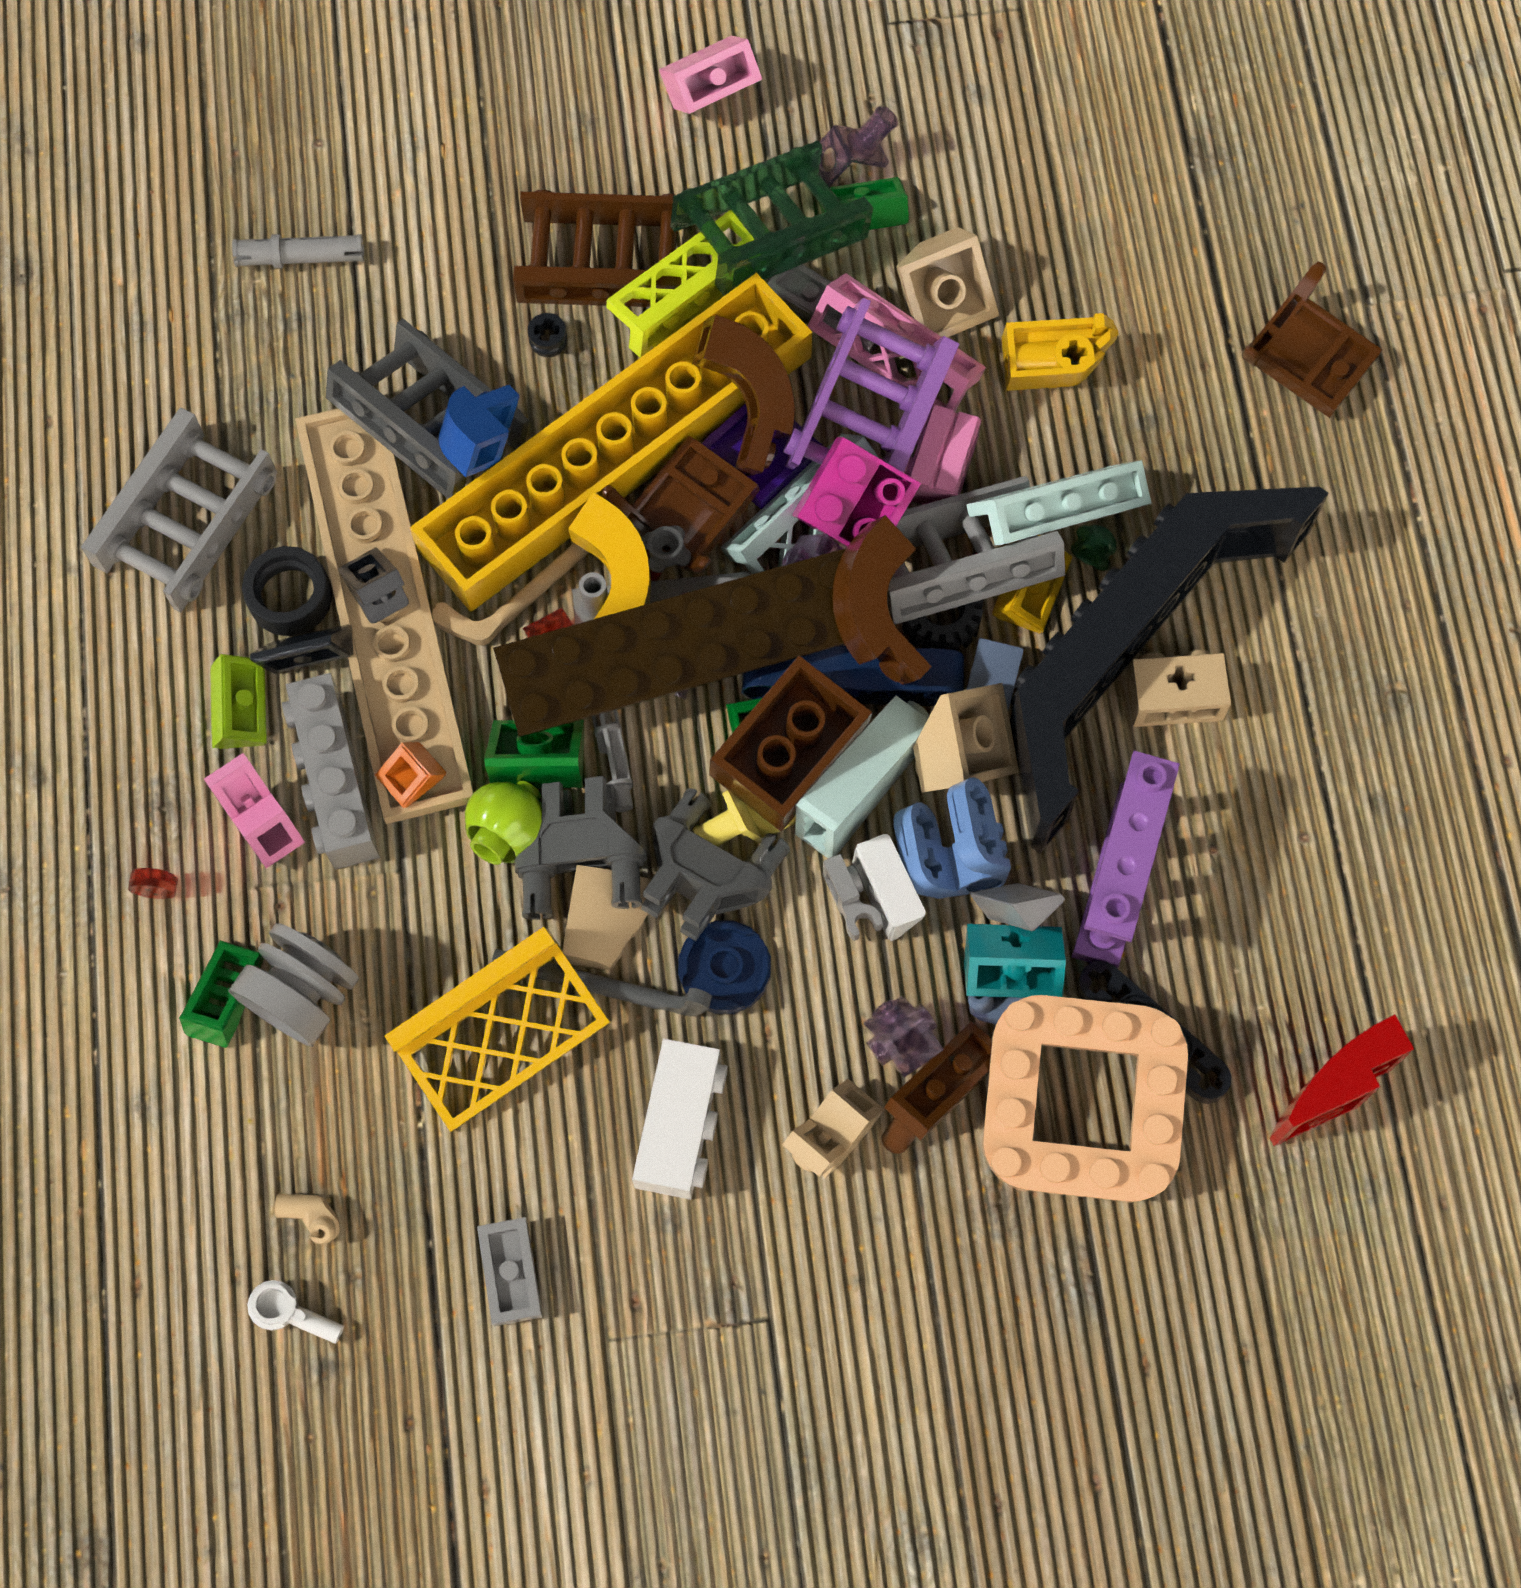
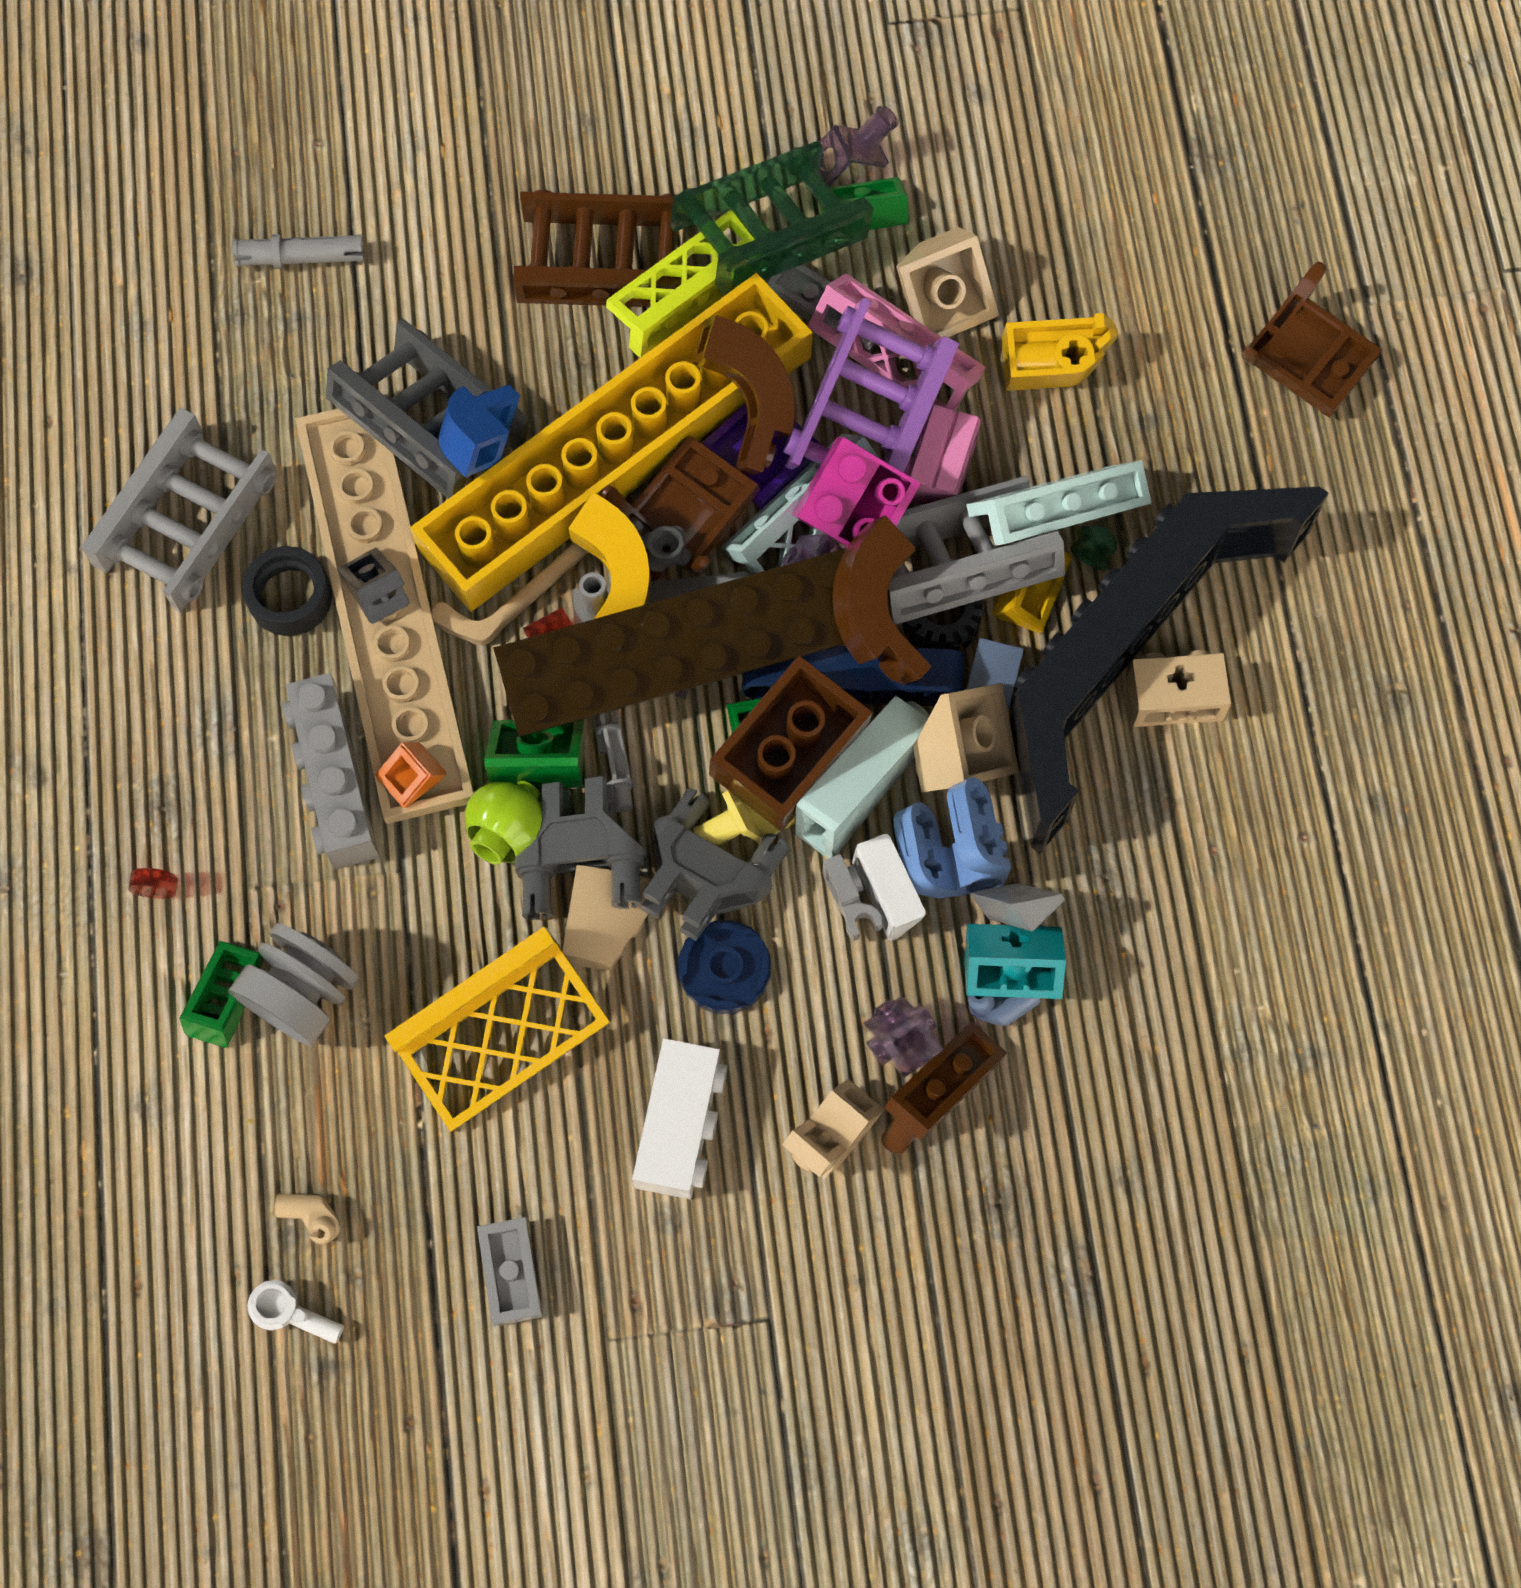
(237, 703): lime slope -> none
(254, 810): bright pink brick -> none
(305, 650): black slope -> none
(538, 327): black bush -> none
(691, 1004): dark grey piece -> none
(710, 74): bright pink brick -> none
(1126, 859): medium lavender fence -> none
(1156, 1110): light nougat plate -> none
(1208, 1060): black beam -> none
(1345, 1079): red slope -> none

